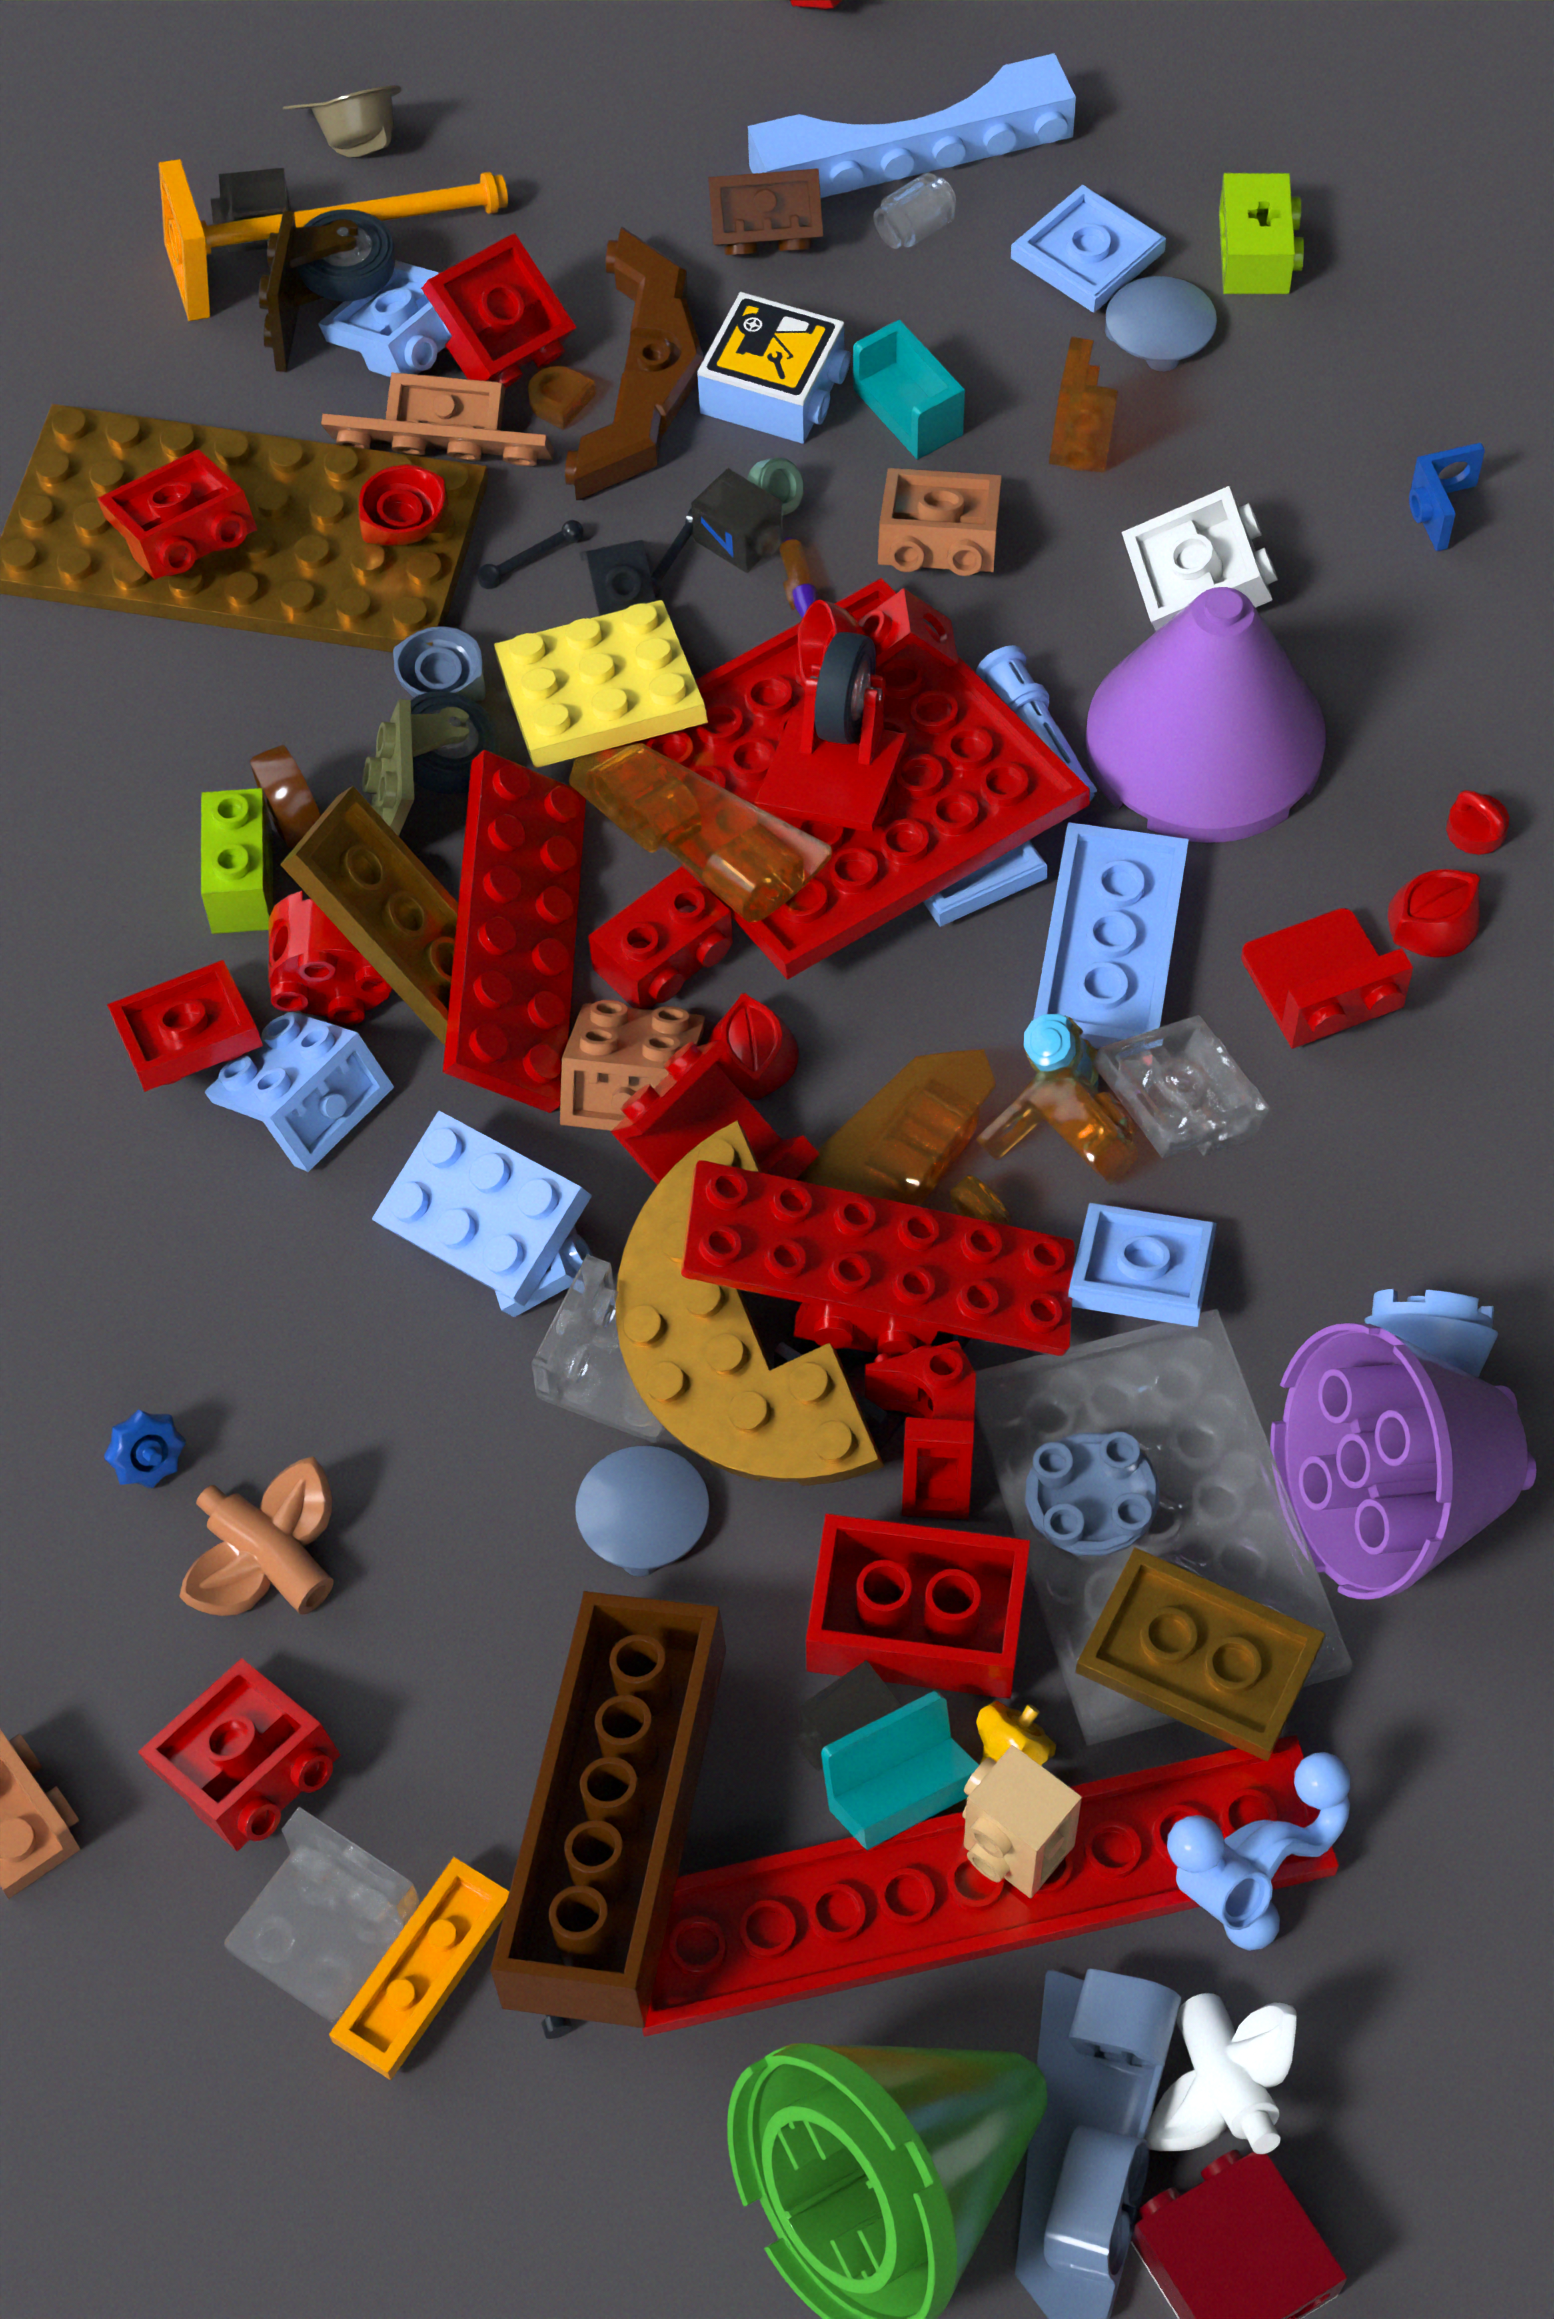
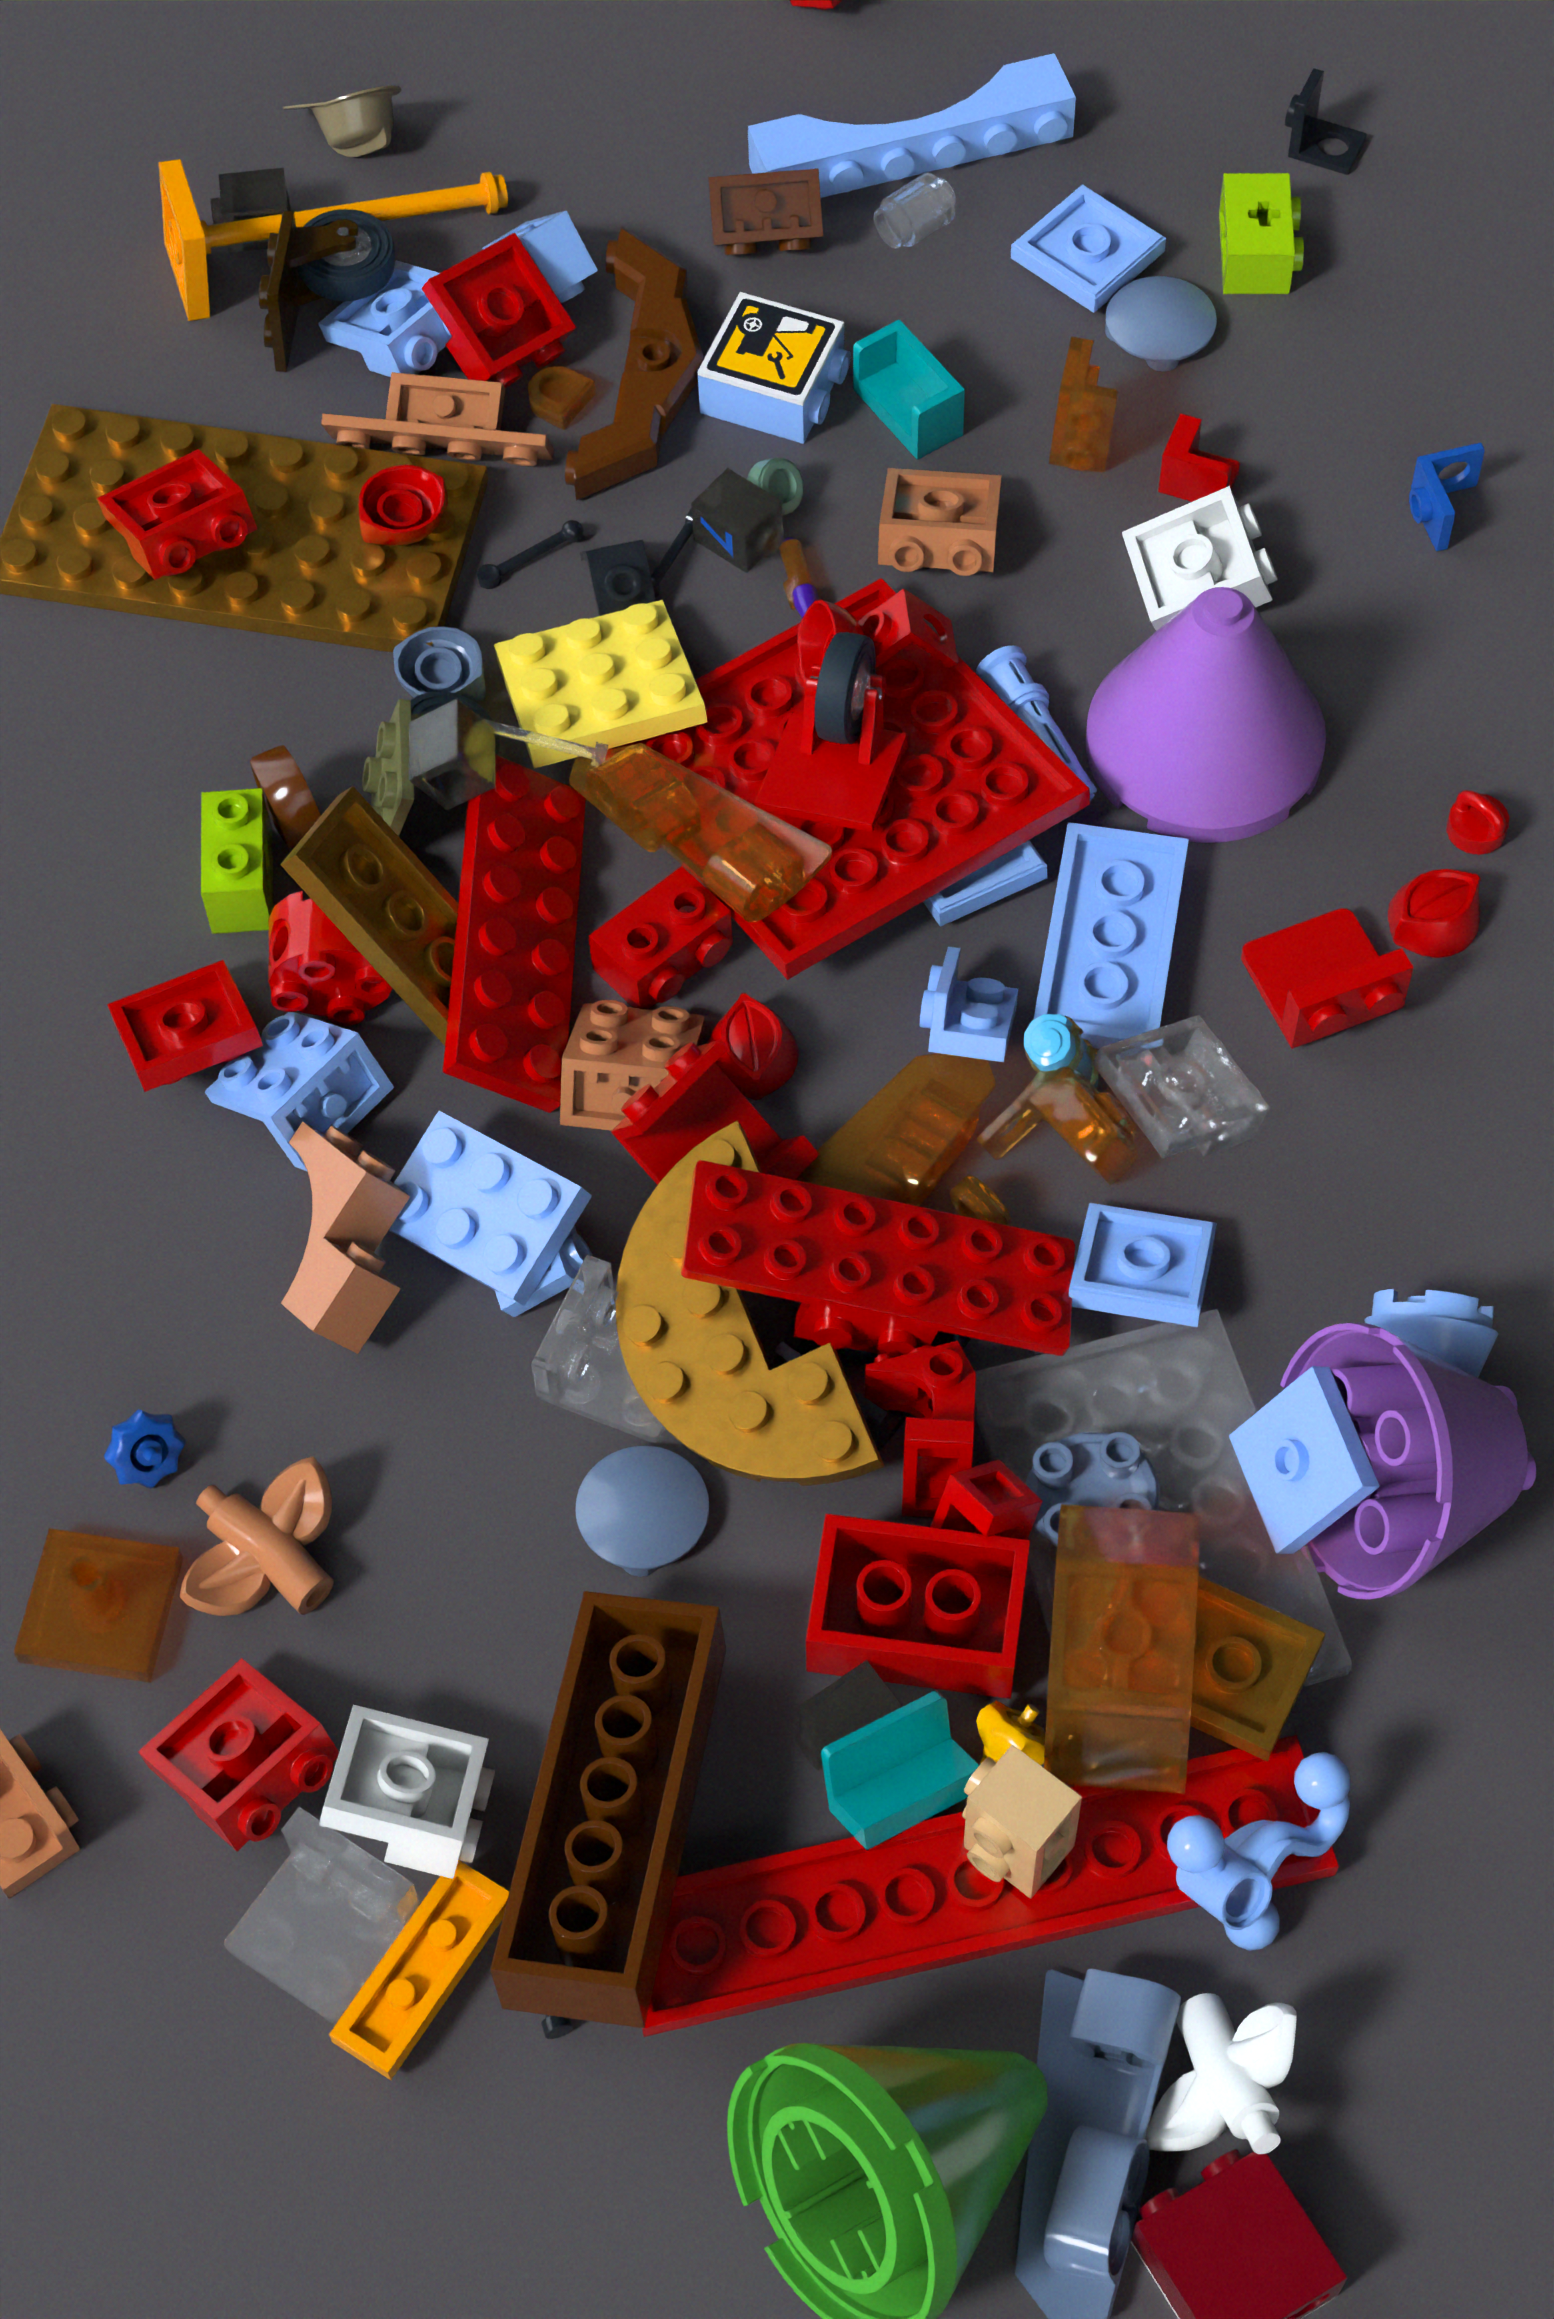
(99, 1605): none -> clear orange tile
(352, 1209): none -> nougat arch
(409, 1789): none -> white plate
(452, 754): none -> clear smoke brick
(556, 252): none -> light blue slope
(597, 754): none -> clear piece
(968, 1016): none -> light blue bracket
(987, 1502): none -> red panel
(1122, 1648): none -> clear orange slope
(1193, 472): none -> red panel
(1303, 1460): none -> light blue plate
(1309, 130): none -> black bracket

